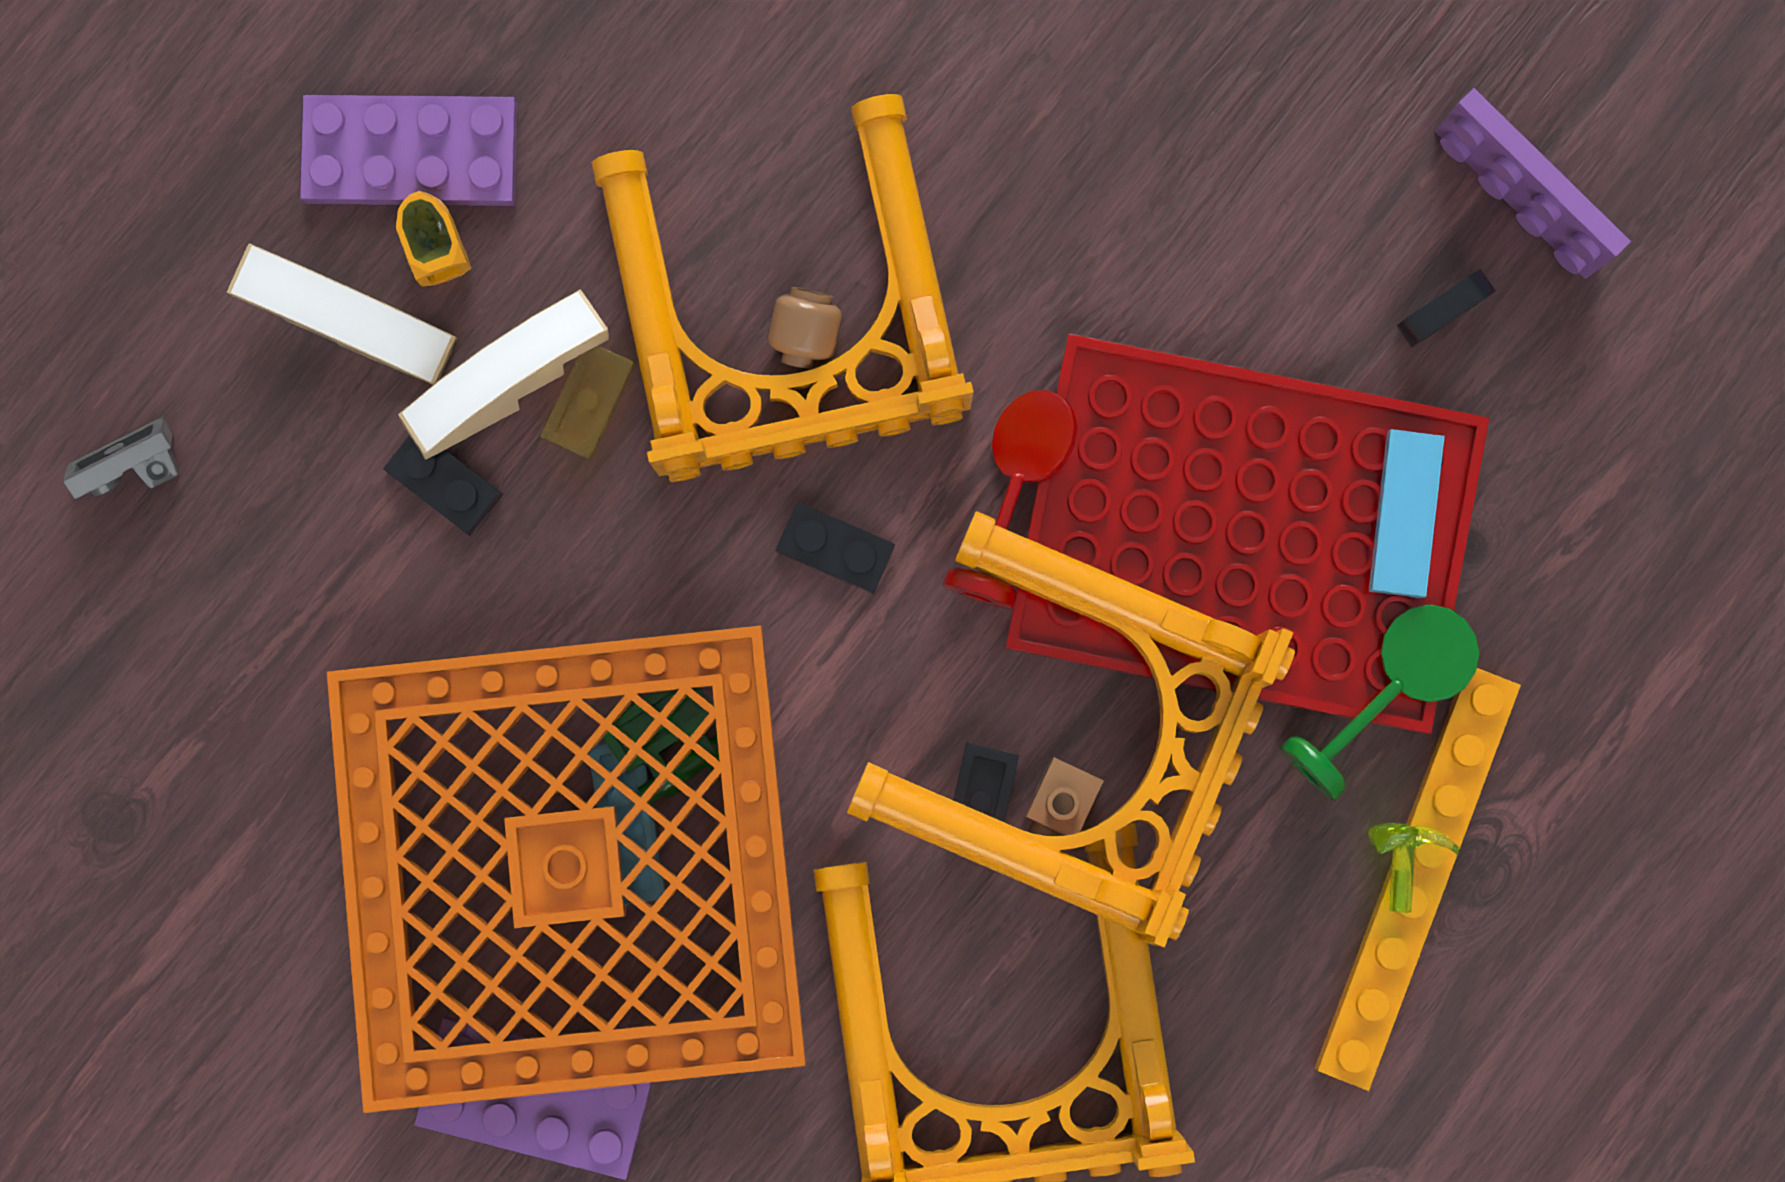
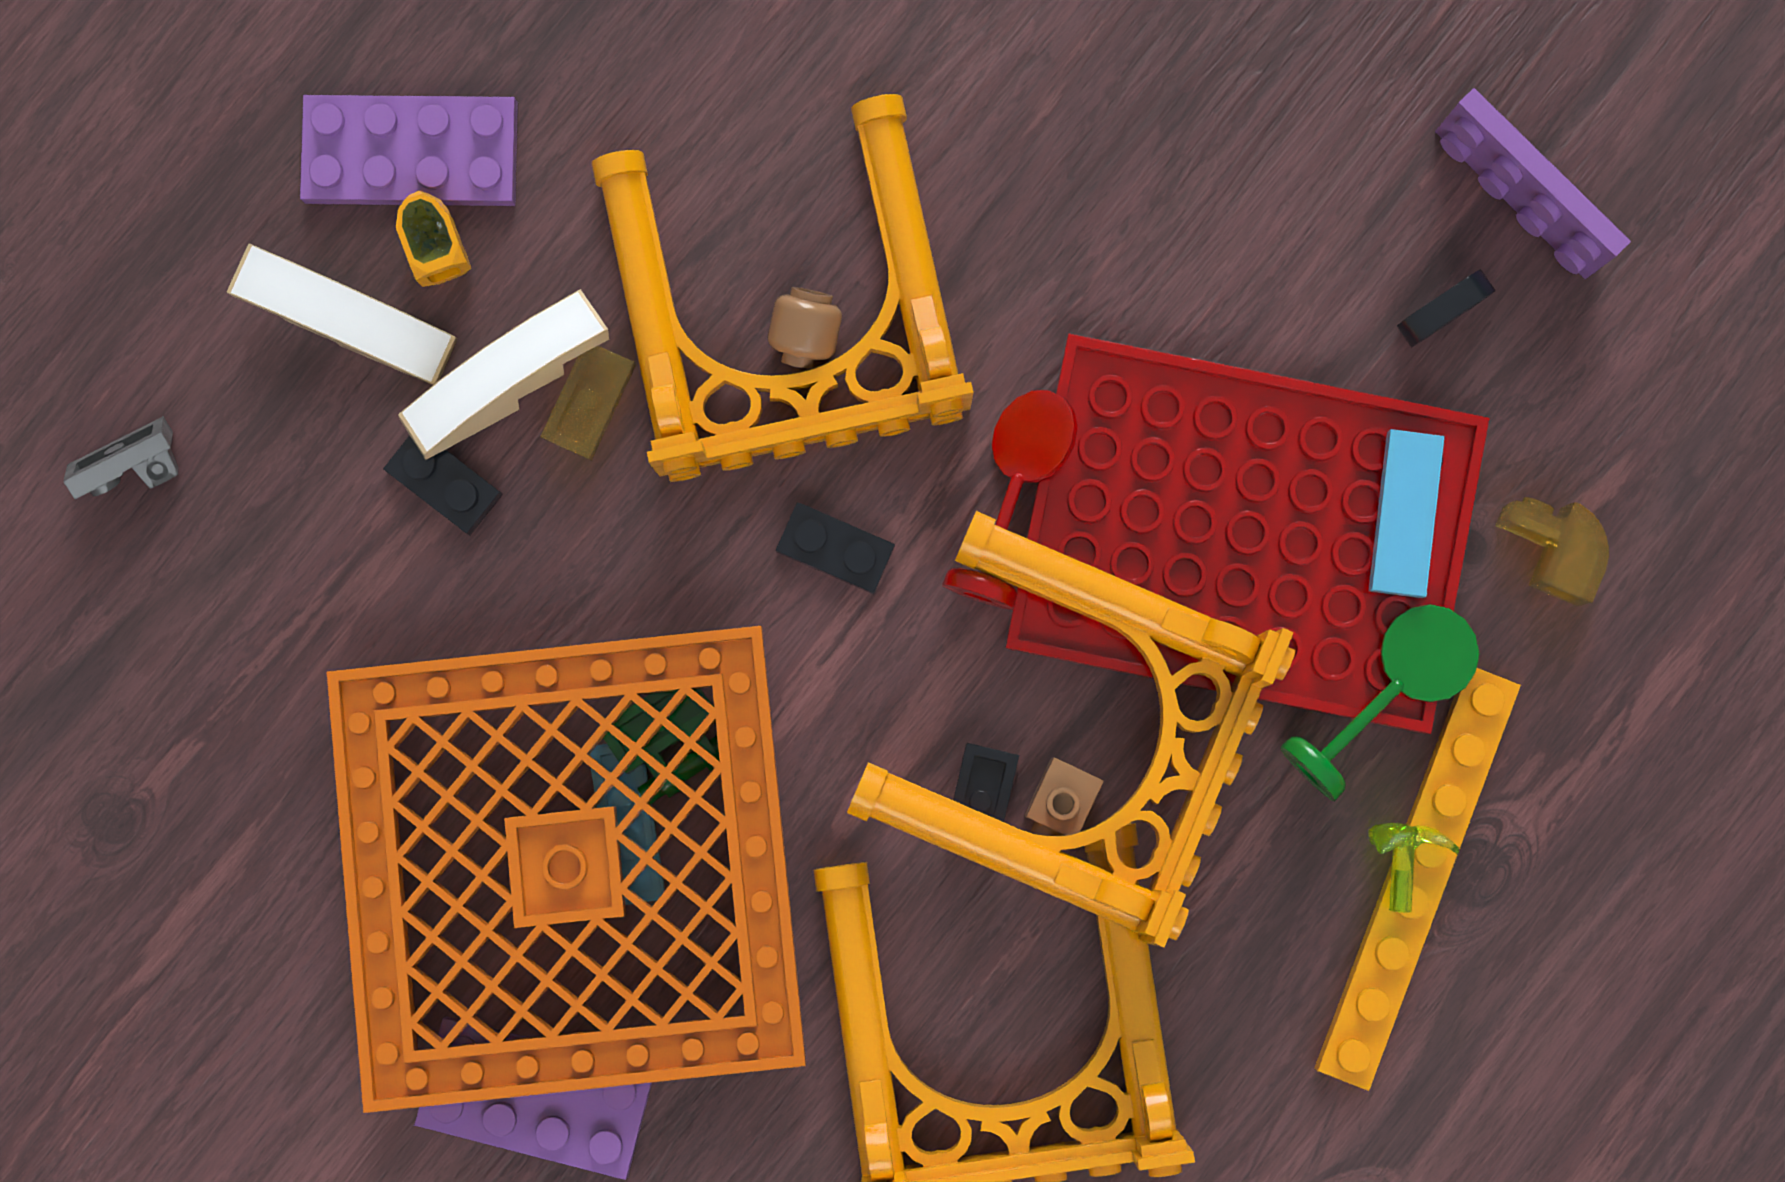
(1573, 549): none -> clear yellow brick

